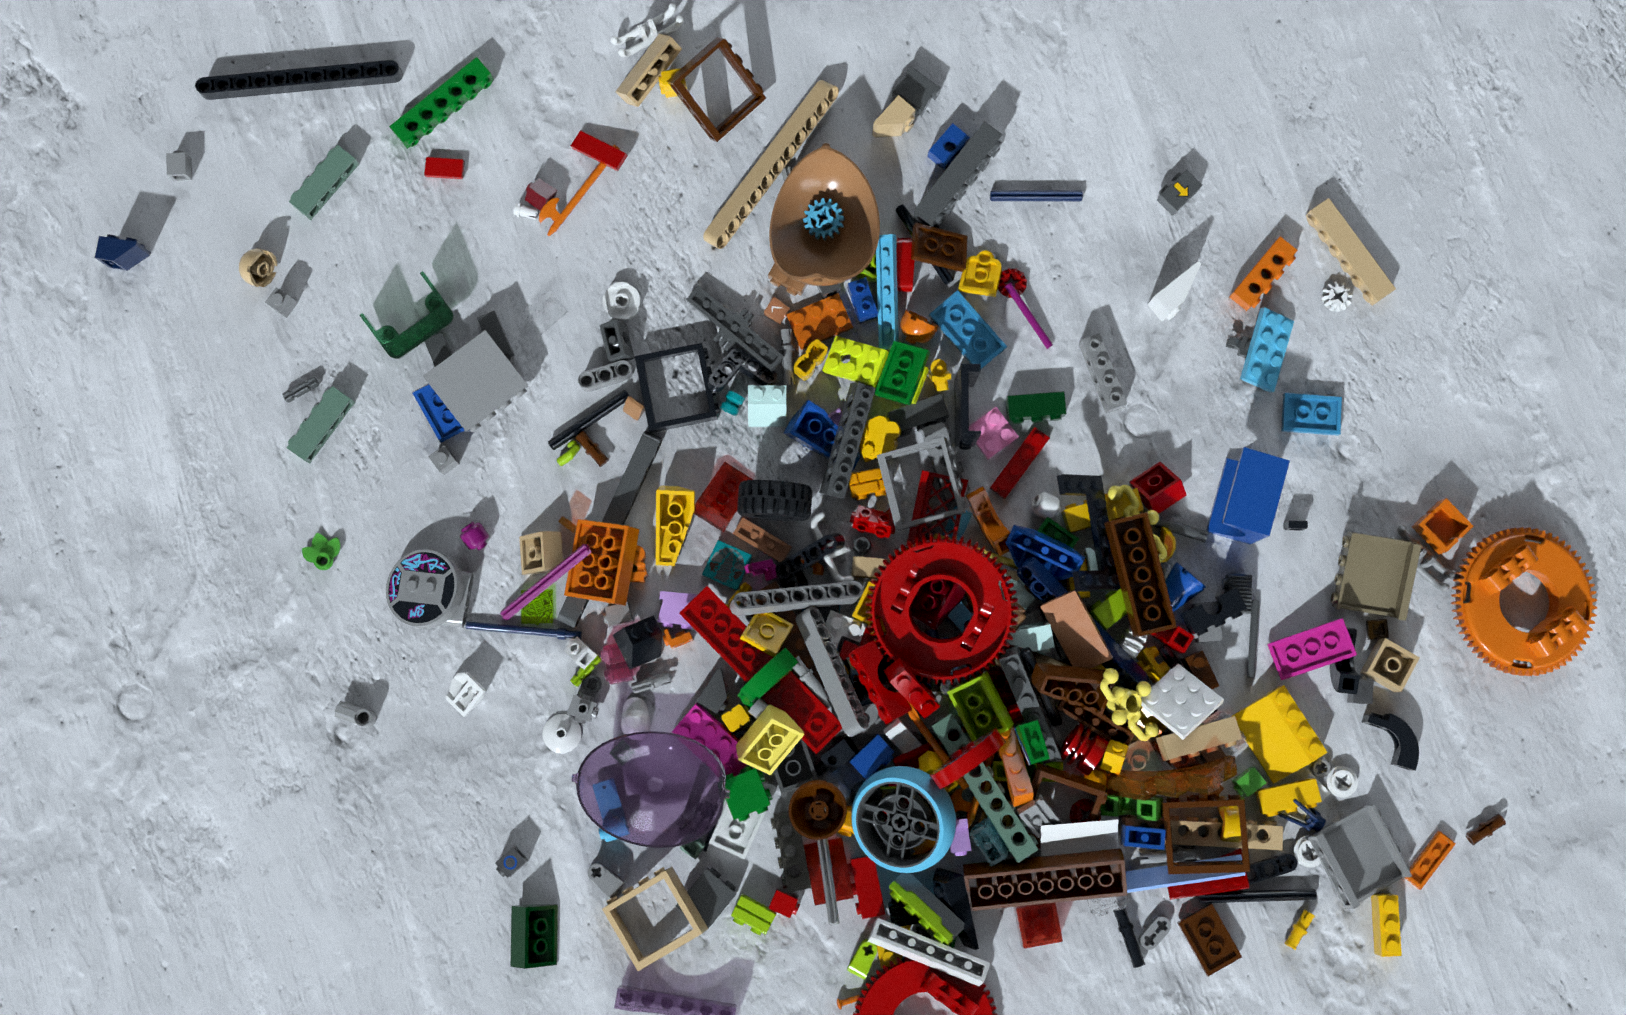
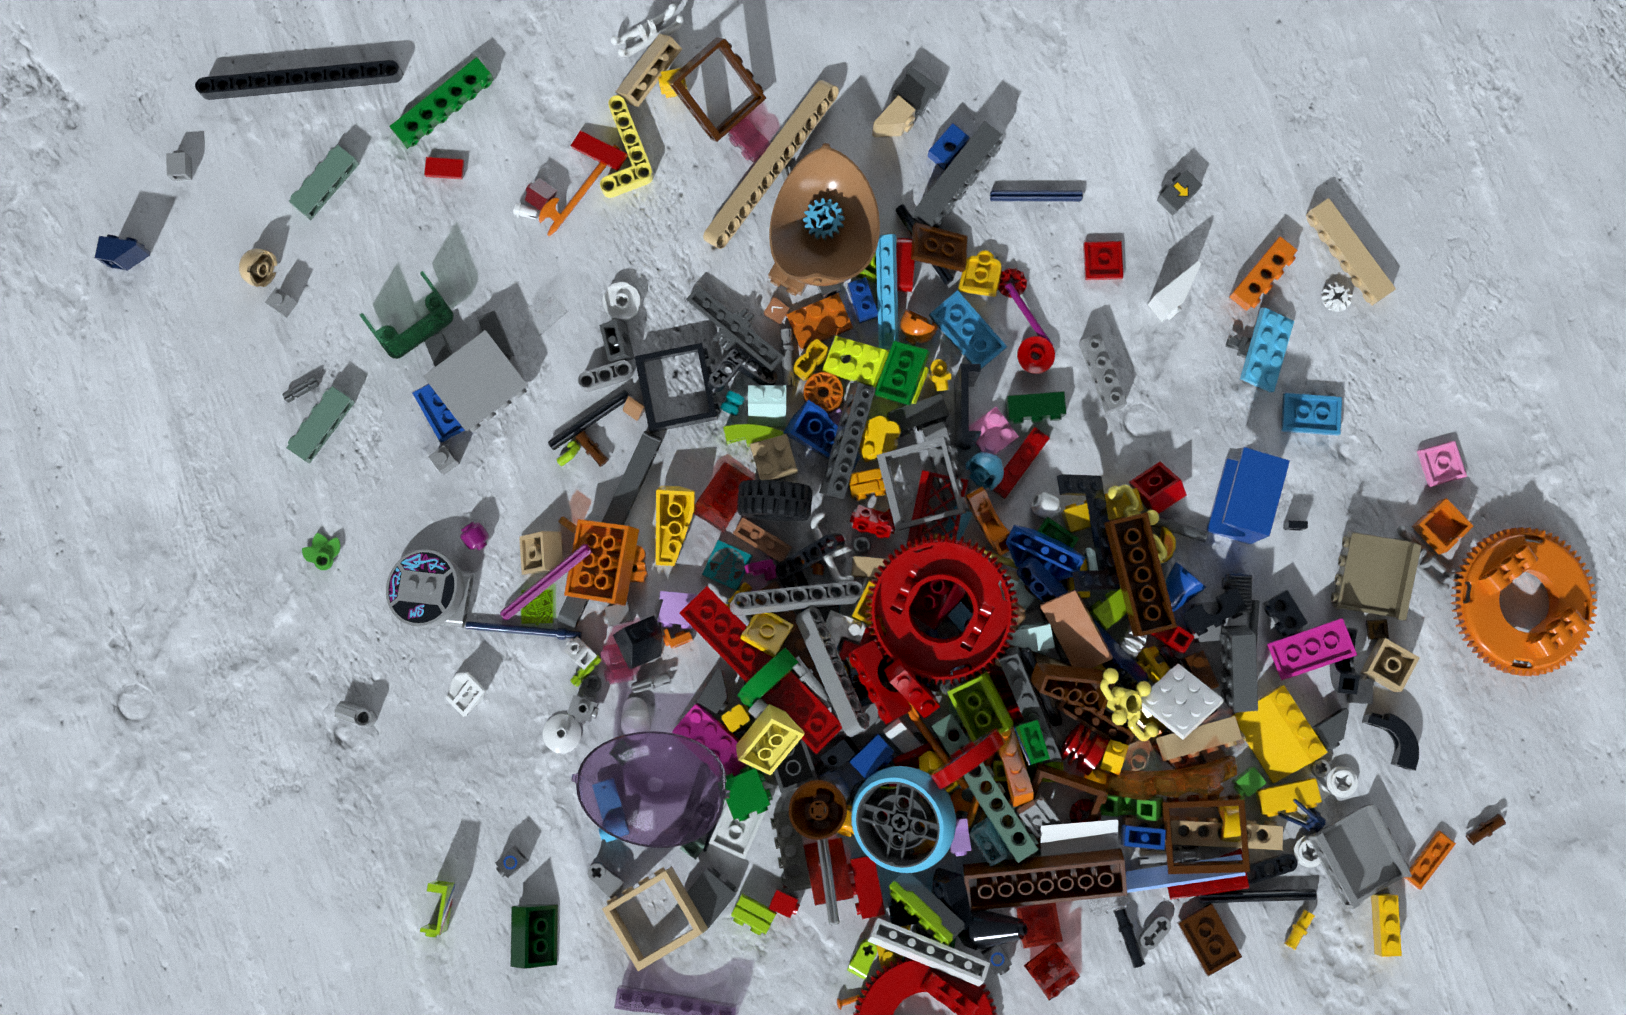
(447, 892): none -> lime panel
(632, 149): none -> light yellow beam
(748, 140): none -> clear pink brick
(750, 433): none -> lime slope
(774, 458): none -> tan brick
(827, 382): none -> orange wheel
(985, 470): none -> medium azure cylinder
(995, 929): none -> black cone
(998, 959): none -> flat silver brick
(1042, 348): none -> red dish
(1052, 971): none -> clear red slope
(1103, 260): none -> red tile
(1239, 668): none -> dark grey brick
(1289, 609): none -> black brick
(1332, 729): none -> dark grey slope
(1441, 463): none -> bright pink tile

